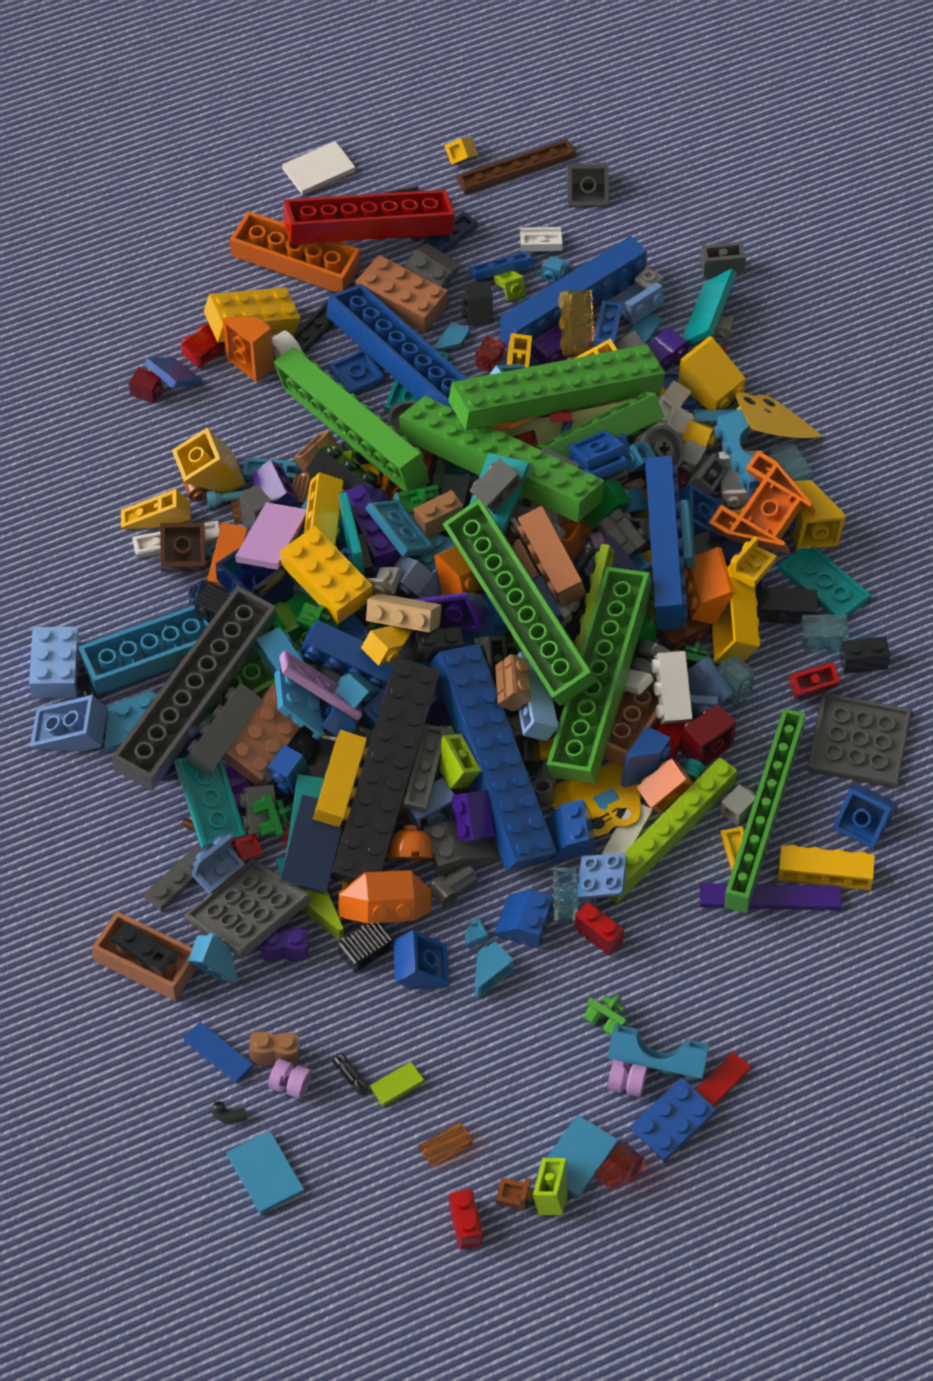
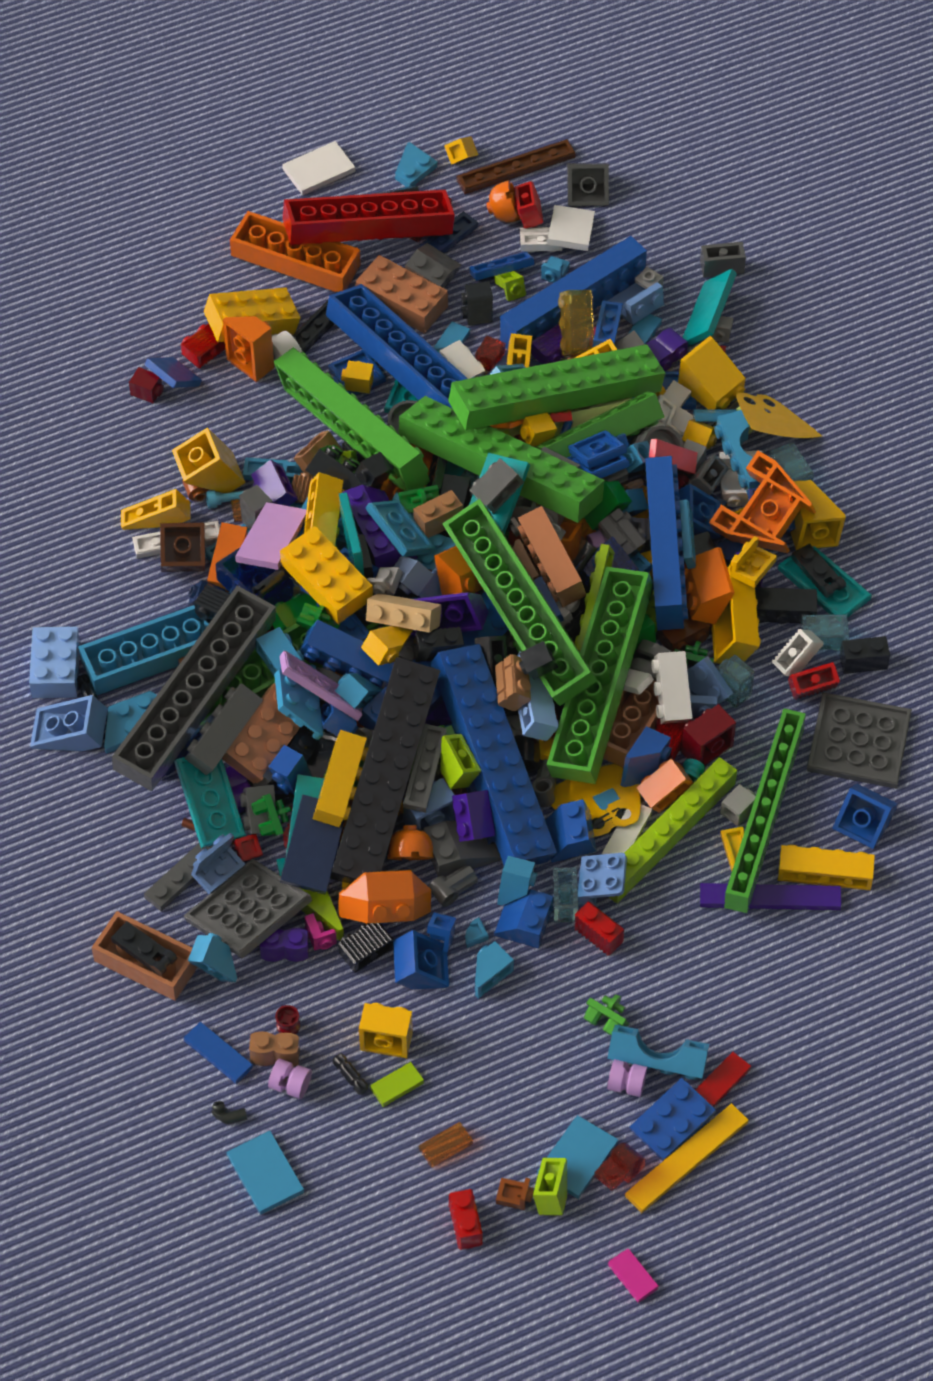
(287, 1015): none -> dark red wheel
(317, 936): none -> dark pink bracket
(358, 376): none -> yellow brick
(374, 470): none -> black brick
(385, 1030): none -> yellow brick
(414, 166): none -> dark azure wing
(442, 928): none -> blue panel
(463, 360): none -> white brick
(503, 203): none -> orange cylinder
(516, 879): none -> dark azure slope
(528, 204): none -> red brick
(537, 429): none -> yellow brick
(537, 660): none -> black brick
(570, 228): none -> white tile
(633, 1275): none -> dark pink tile
(683, 457): none -> coral tile
(686, 1158): none -> yellow tile
(798, 652): none -> white brick
(818, 570): none -> black plate

